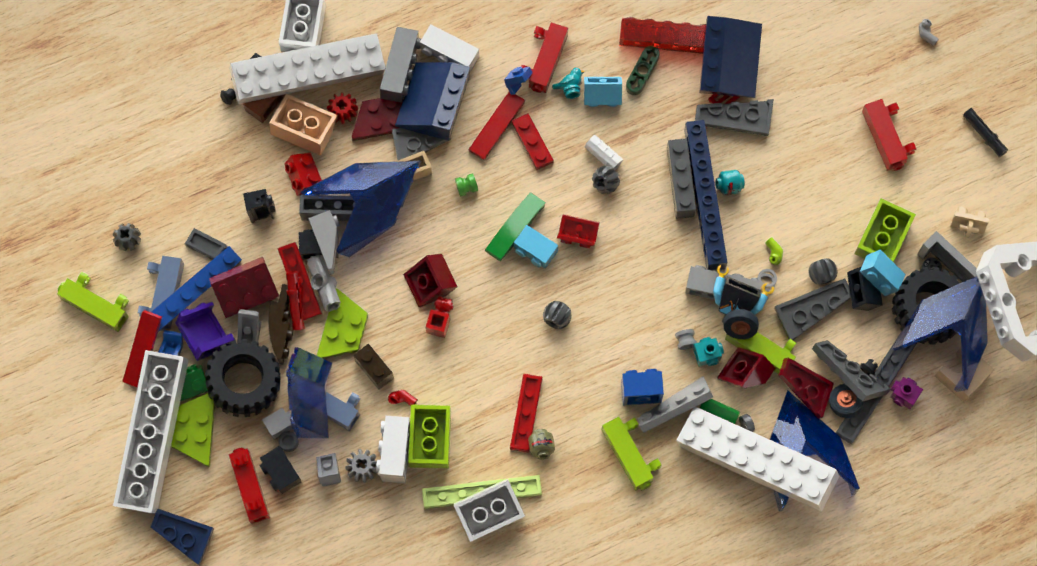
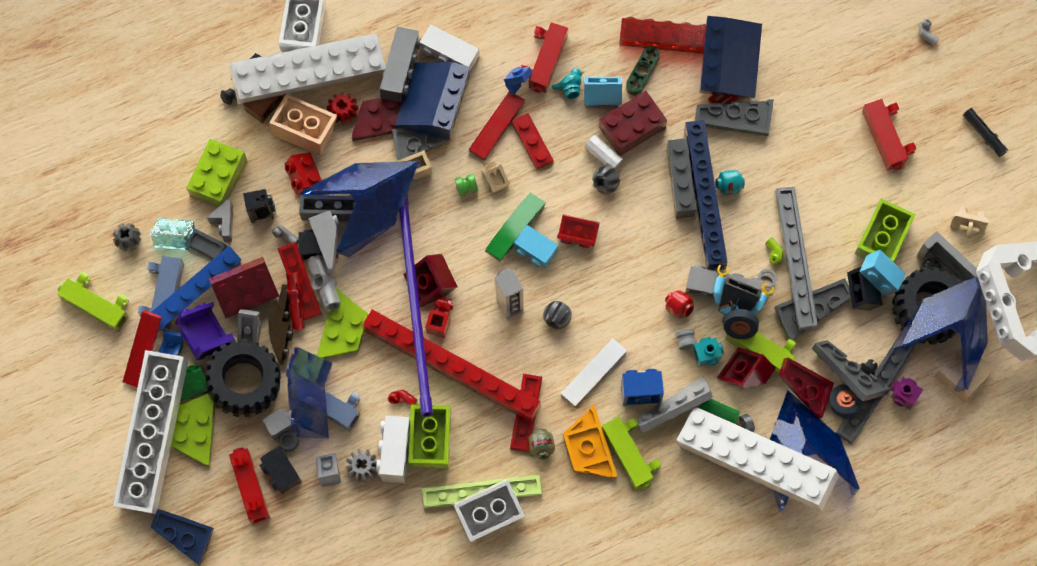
(172, 233): none -> clear light blue bracket
(216, 173): none -> lime brick
(224, 217): none -> light grey slope
(281, 231): none -> light grey arm
(373, 366): dark brown brick -> none
(425, 399): none -> dark purple piece
(453, 367): none -> red brick
(495, 176): none -> tan bracket
(509, 293): none -> light grey brick
(589, 447): none -> light orange wing
(593, 372): none -> white tile
(632, 123): none -> dark red brick
(679, 304): none -> red head
(796, 259): none -> tile
(823, 271): dark grey piece -> none

